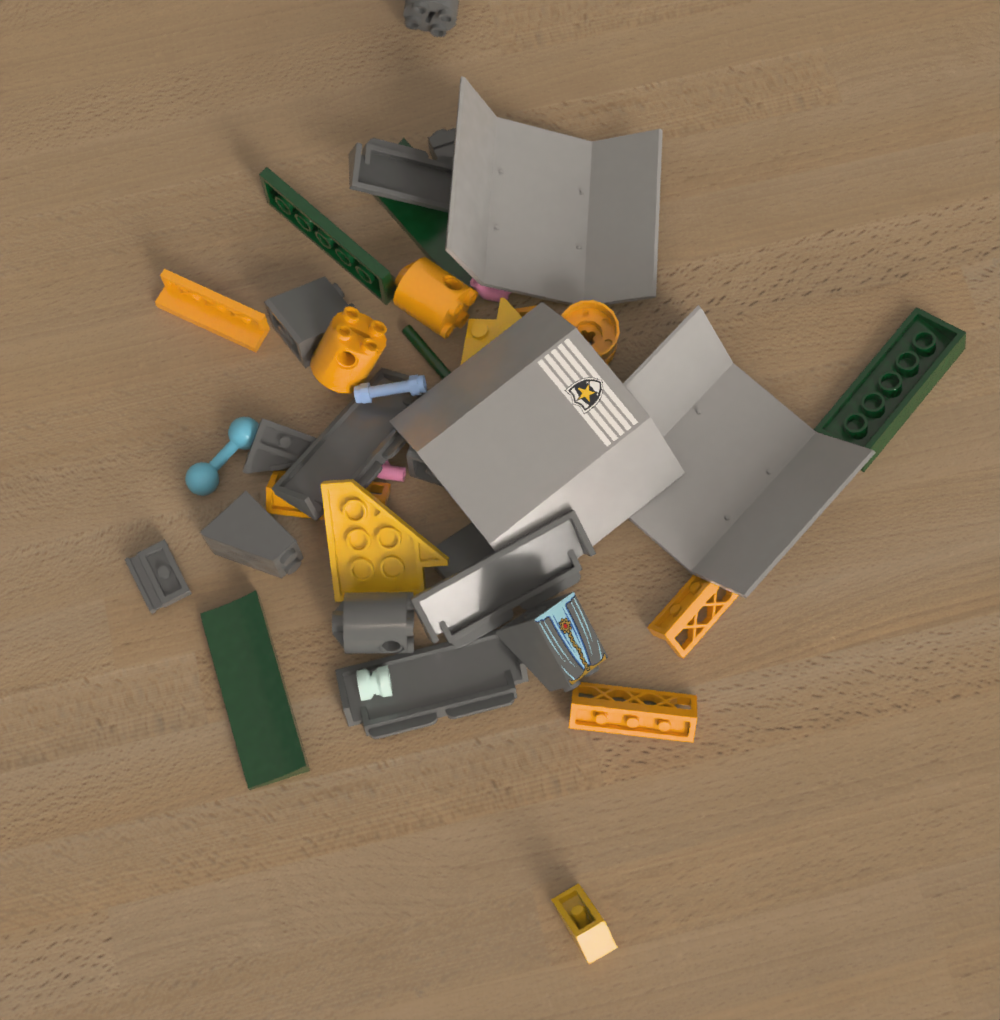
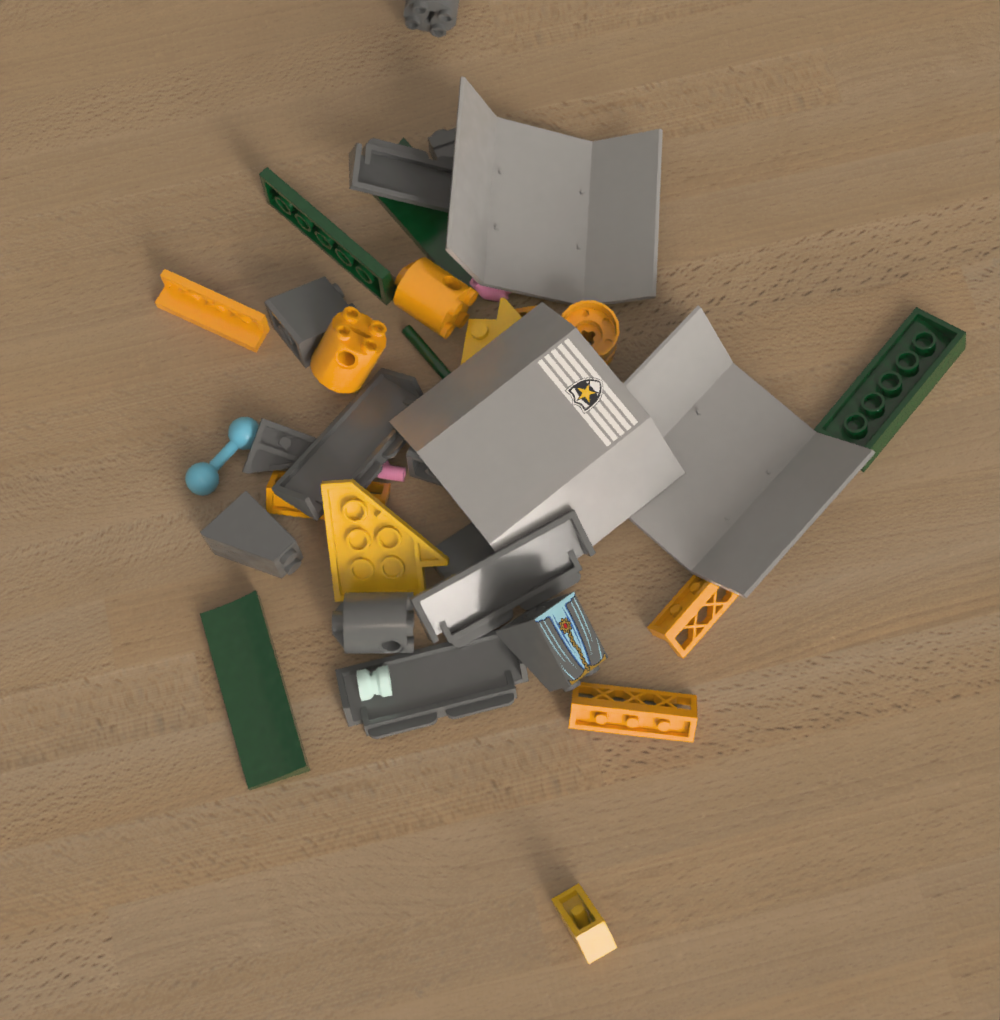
(158, 576): dark grey plate -> none
(365, 393): light blue bar -> none

